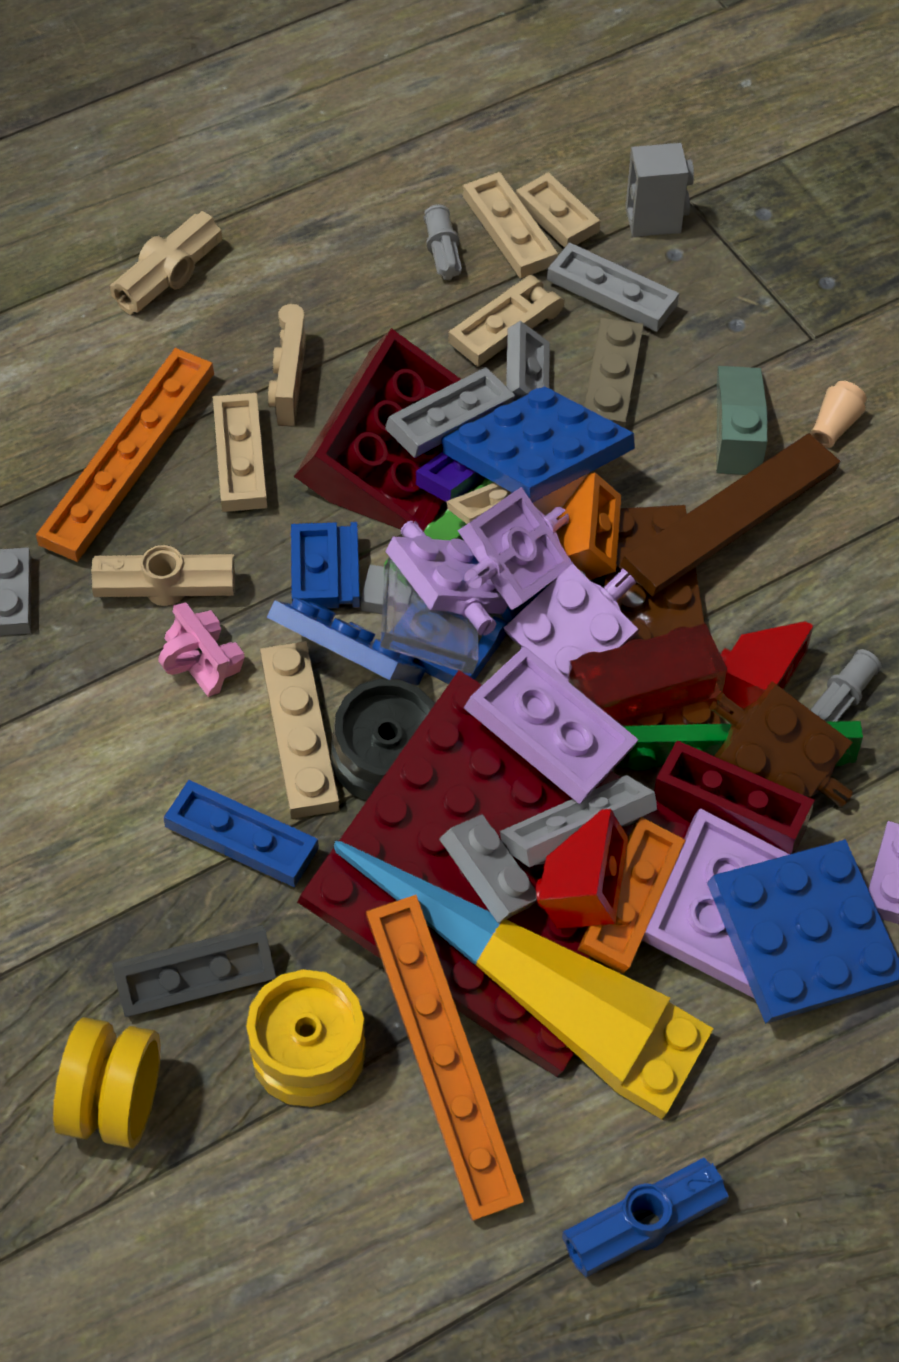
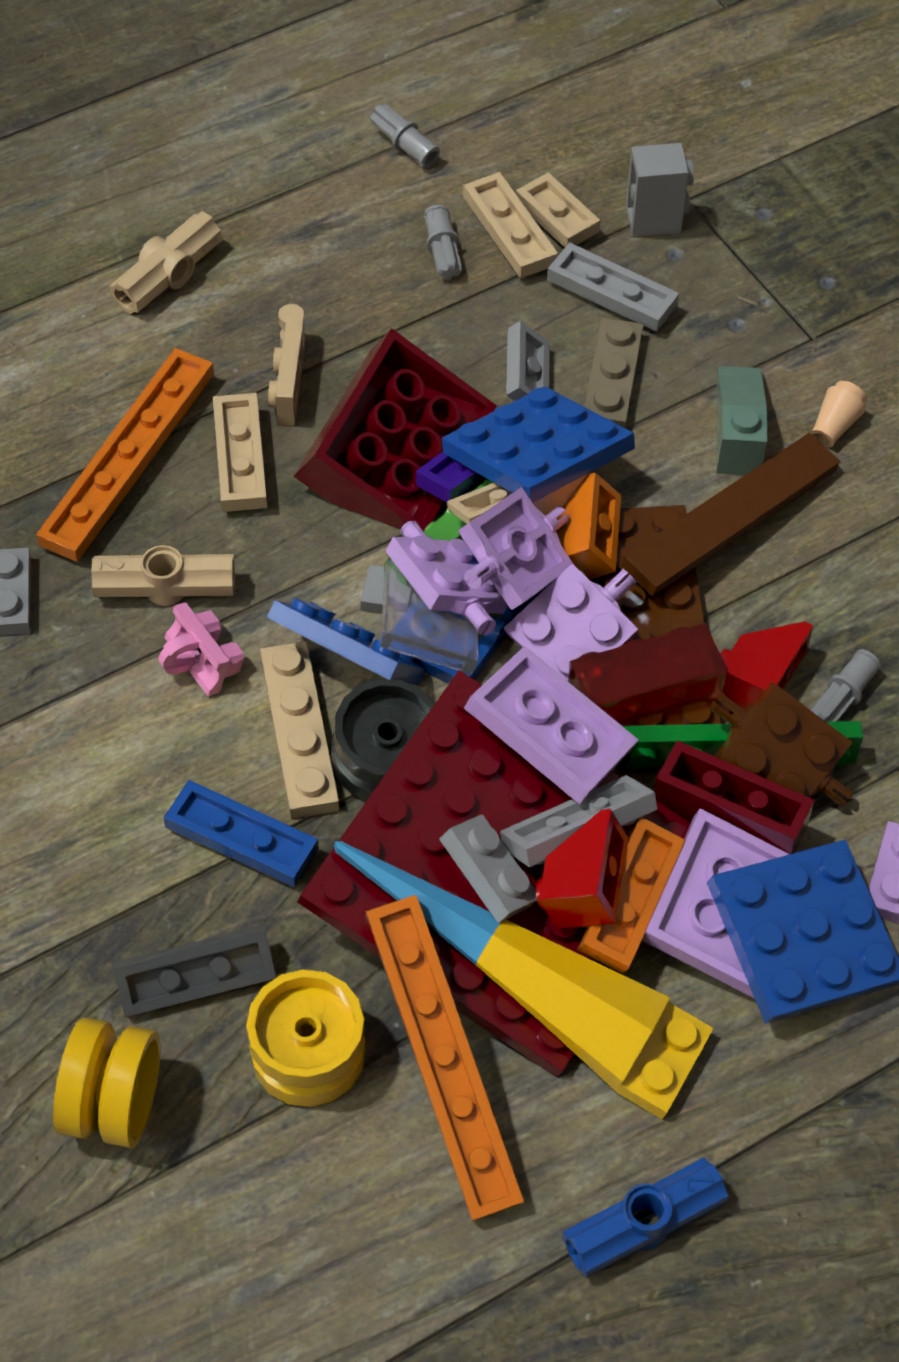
(325, 564): blue plate -> none
(405, 135): none -> light grey axle
(430, 419): light grey plate -> none
(487, 329): tan plate -> none

